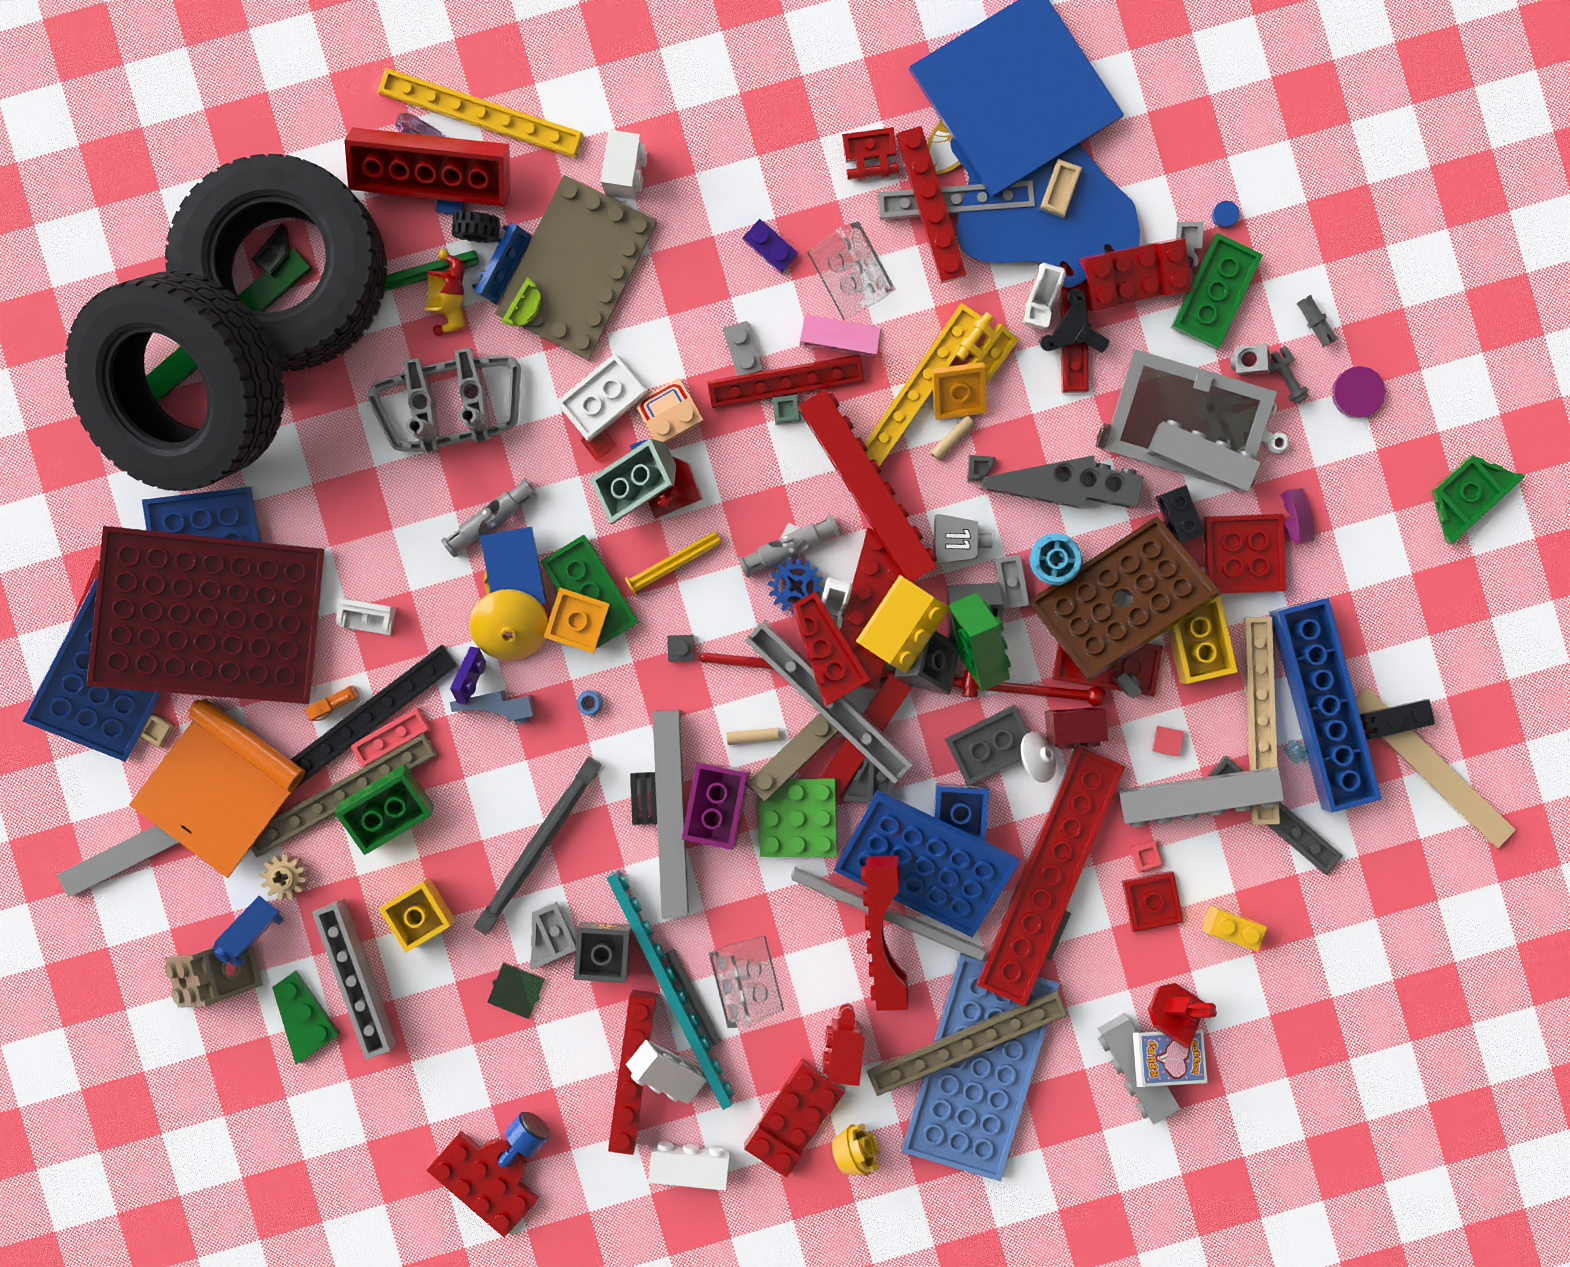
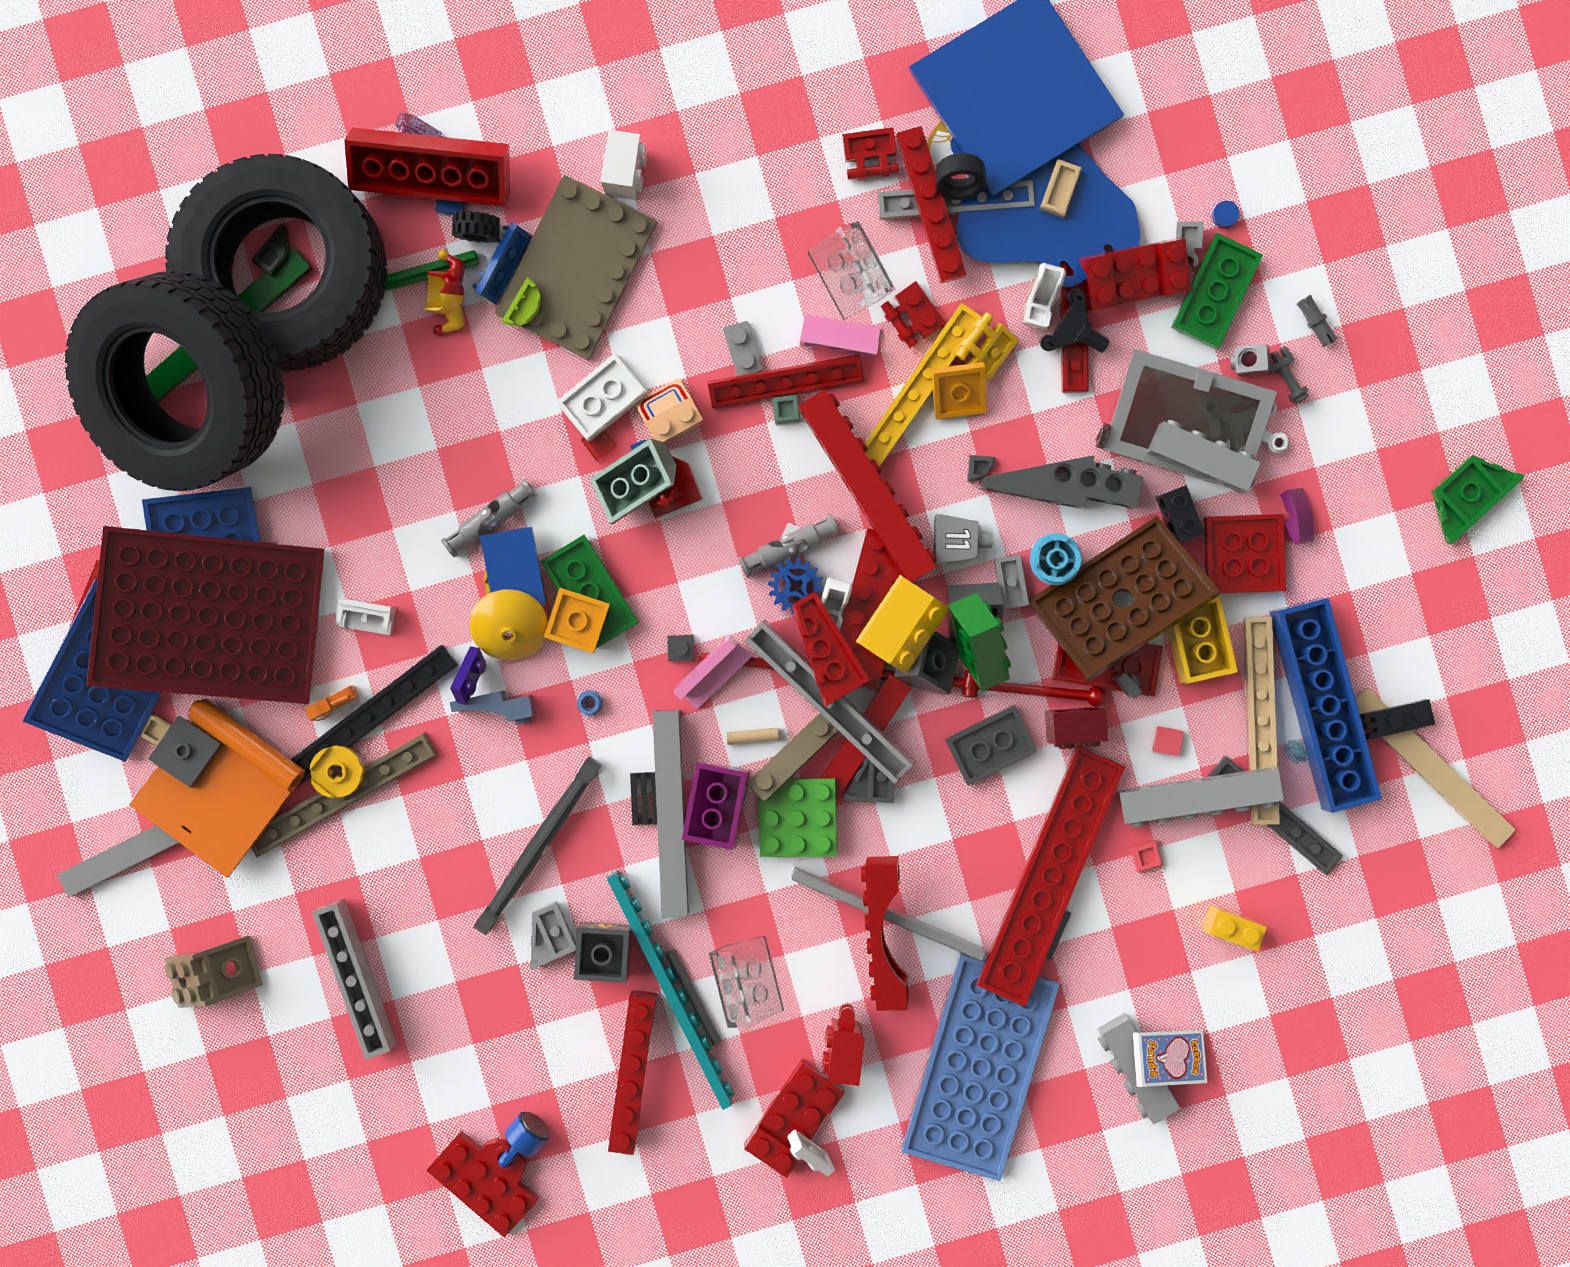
(185, 751): none -> dark grey plate
(245, 931): blue brick -> none
(285, 886): tan gear -> none
(303, 1017): green wing -> none
(322, 773): none -> yellow plate
(384, 809): green brick -> none
(390, 737): coral tile -> none
(417, 915): yellow brick -> none
(473, 414): light grey piece -> none
(480, 113): yellow tile -> none
(516, 990): clear green piece -> none
(666, 1072): white brick -> none
(673, 562): yellow axle -> none
(689, 1166): white brick -> none
(712, 672): none -> bright pink panel
(770, 246): dark purple plate -> none
(810, 1152): none -> white plate
(856, 1151): yellow cone -> none
(919, 311): none -> red plate
(940, 866): blue plate -> none
(952, 437): tan piece -> none
(960, 164): none -> black tyre
(962, 807): blue brick -> none
(966, 1042): dark tan tile -> none
(1038, 757): white dish -> none
(1152, 901): red tile -> none
(1178, 1013): red piece -> none
(1358, 392): magenta tile -> none

